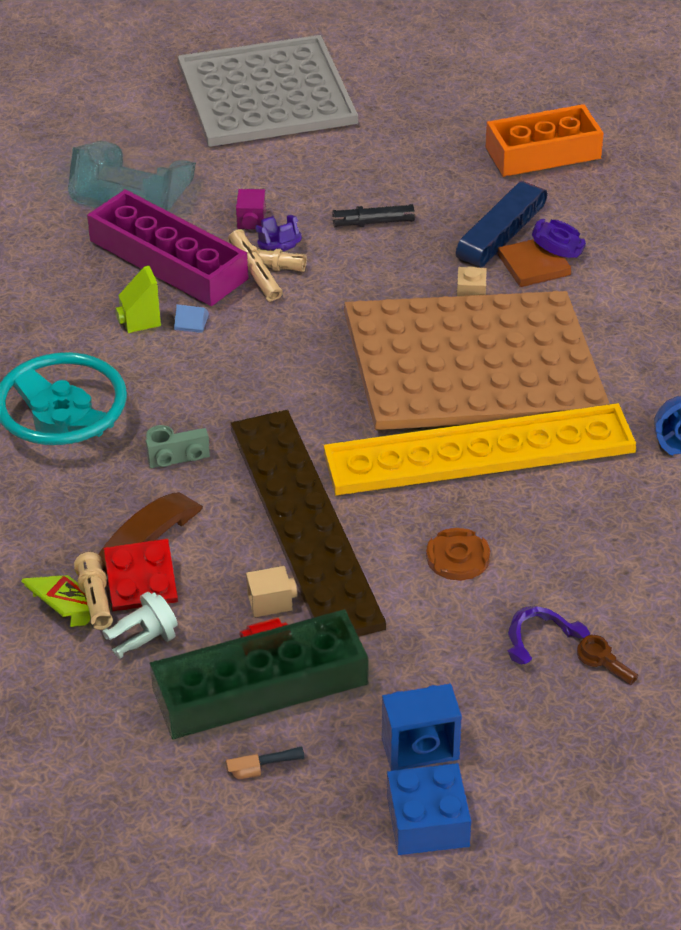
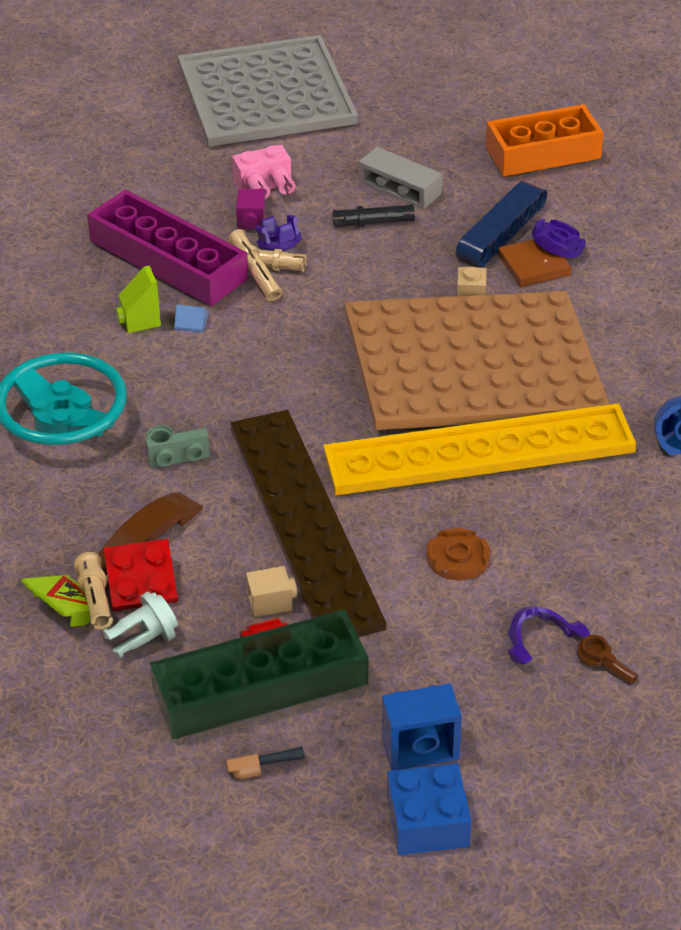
(99, 176): clear light blue windscreen -> none
(263, 170): none -> bright pink brick
(400, 178): none -> light grey brick

